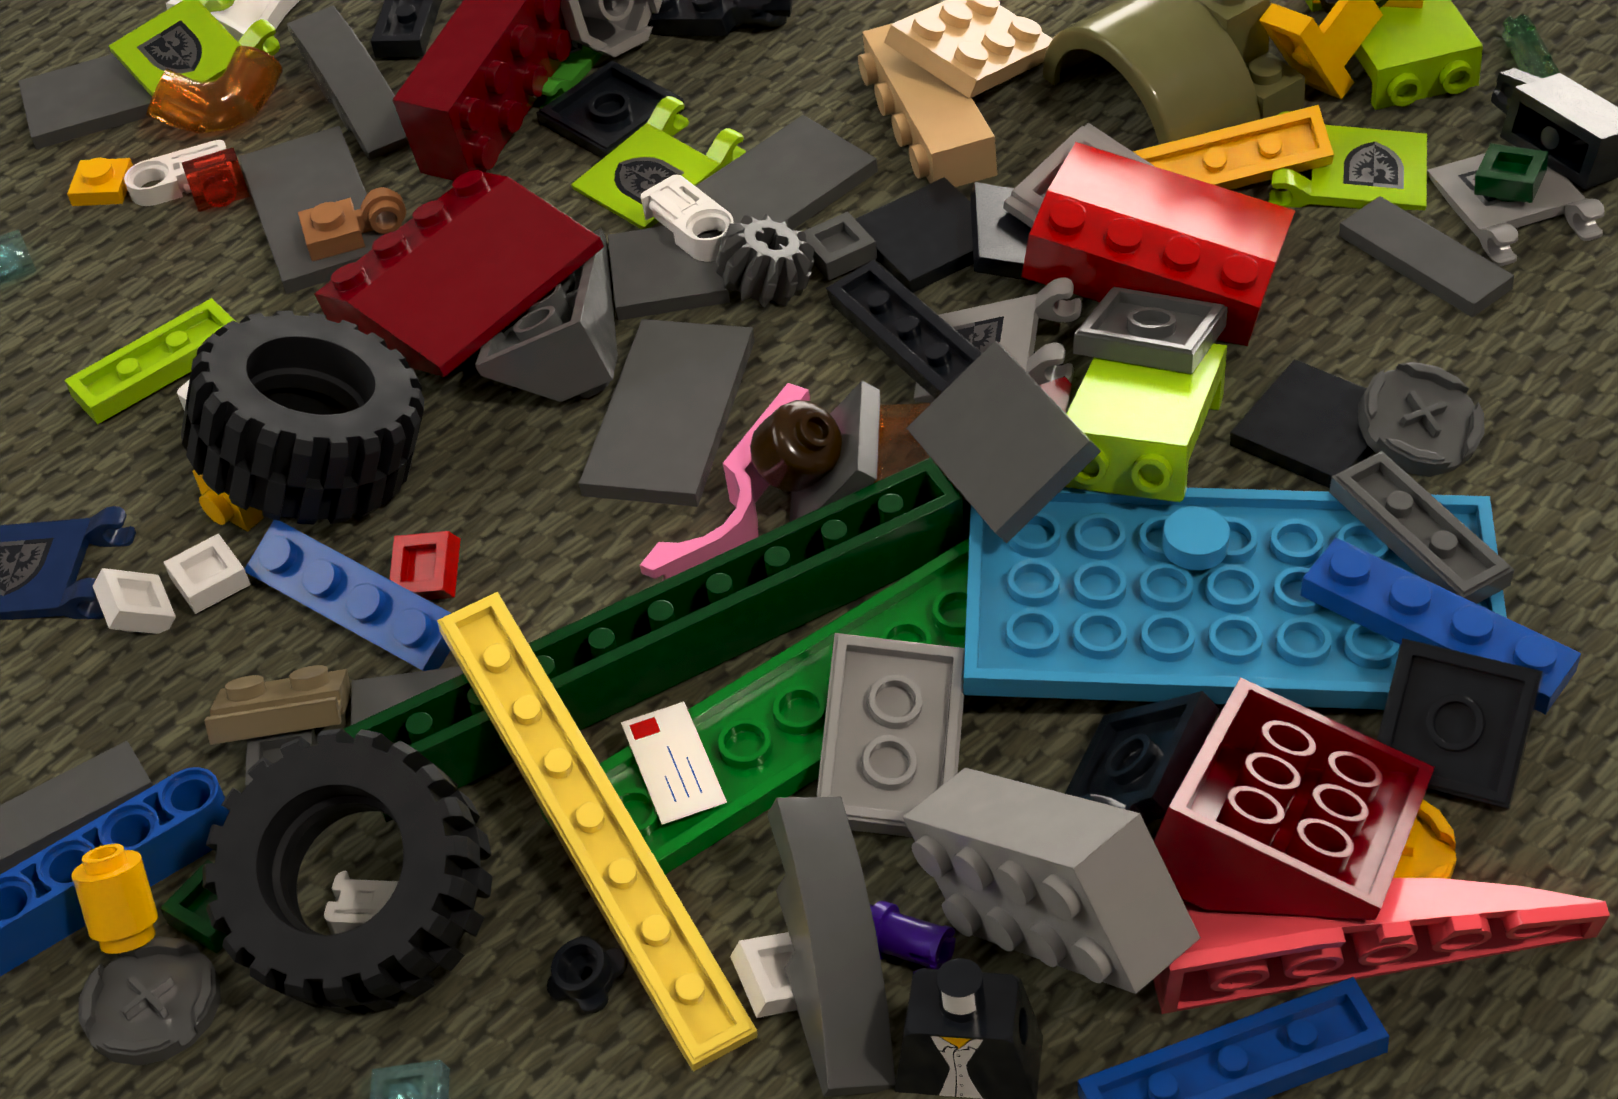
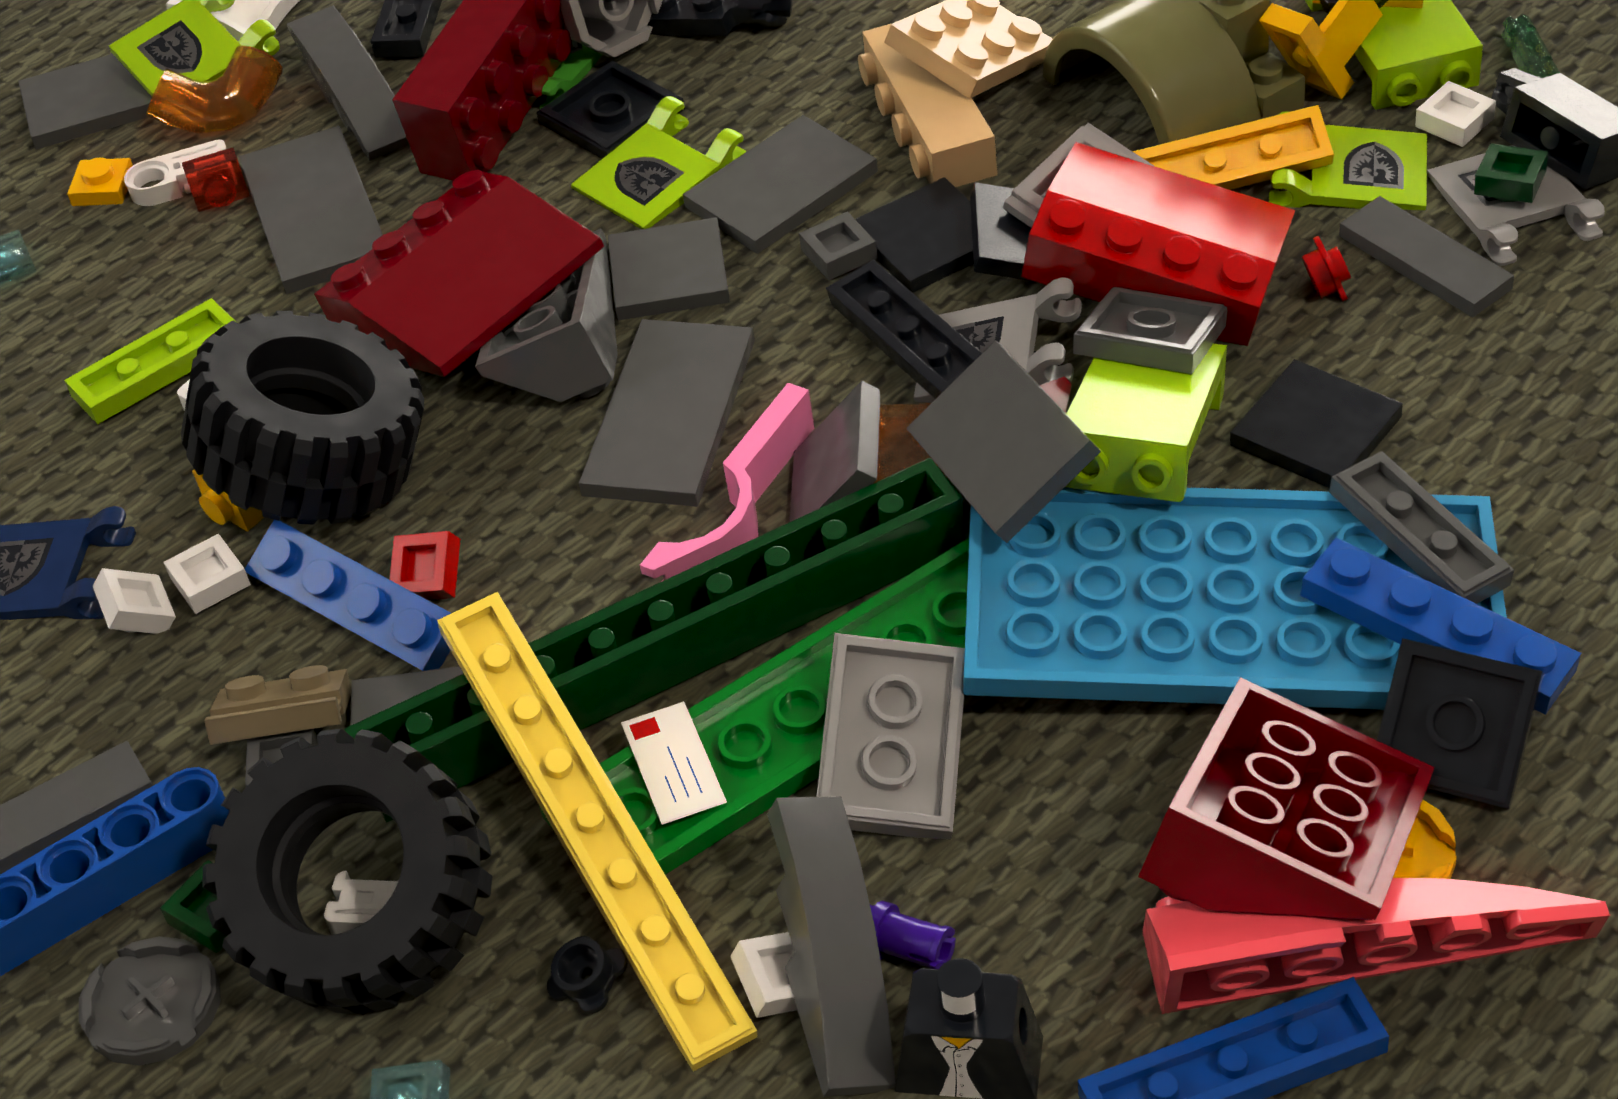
(115, 898): yellow brick -> none
(338, 228): medium nougat plate -> none
(687, 214): white piece -> none
(764, 260): dark grey gear -> none
(796, 446): dark brown head -> none
(1052, 877): light grey brick -> none
(1144, 754): black plate -> none
(1195, 538): dark azure tile -> none
(1326, 270): none -> red plate
(1421, 419): dark grey tile -> none
(1455, 113): none -> white plate

